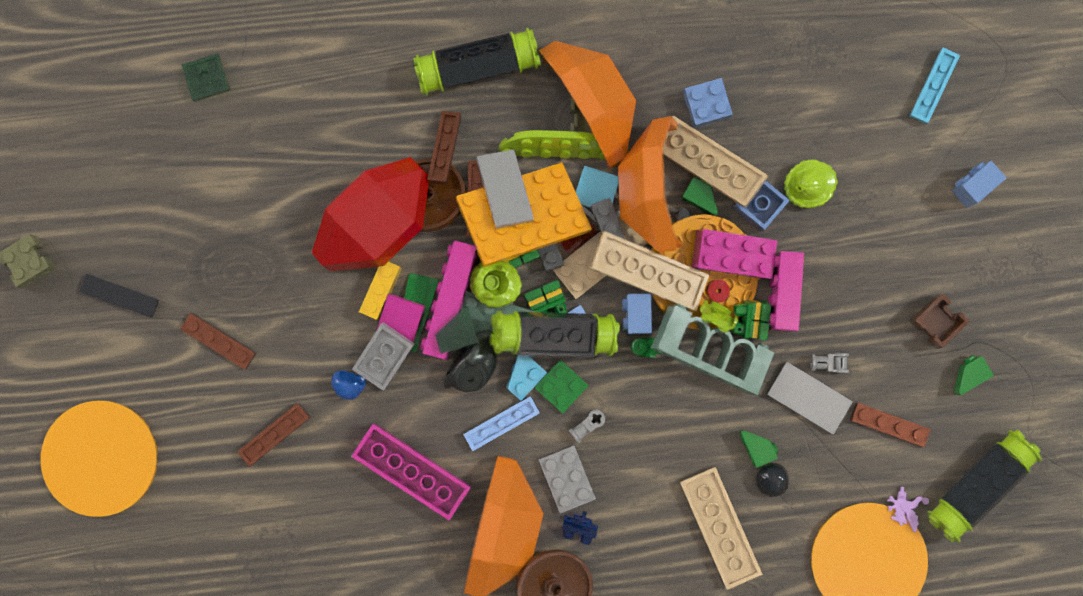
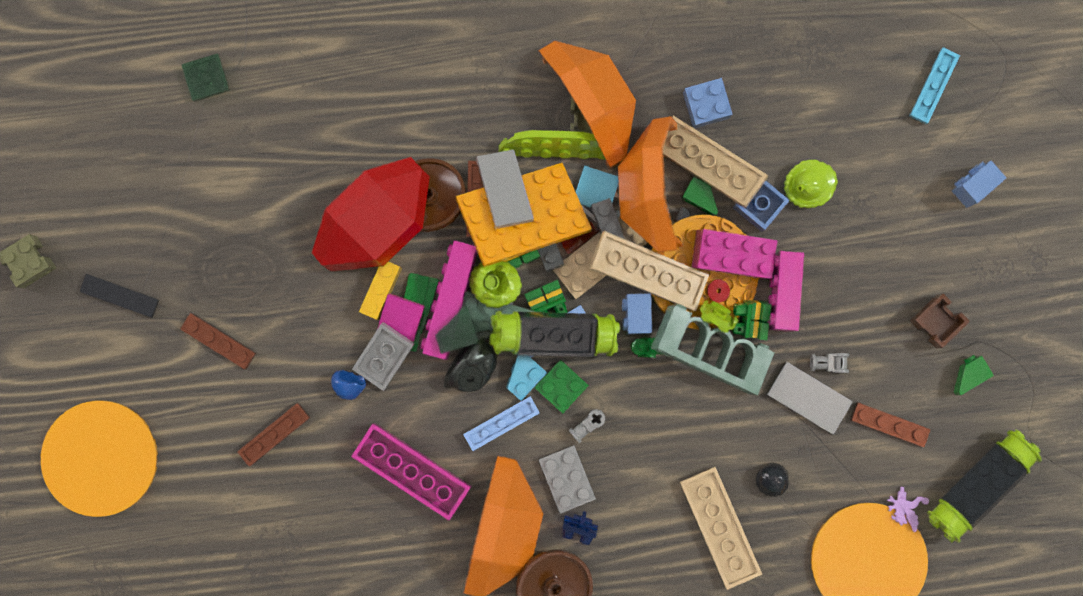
(444, 147): copper plate -> none
(477, 61): black brick -> none
(759, 449): green slope -> none

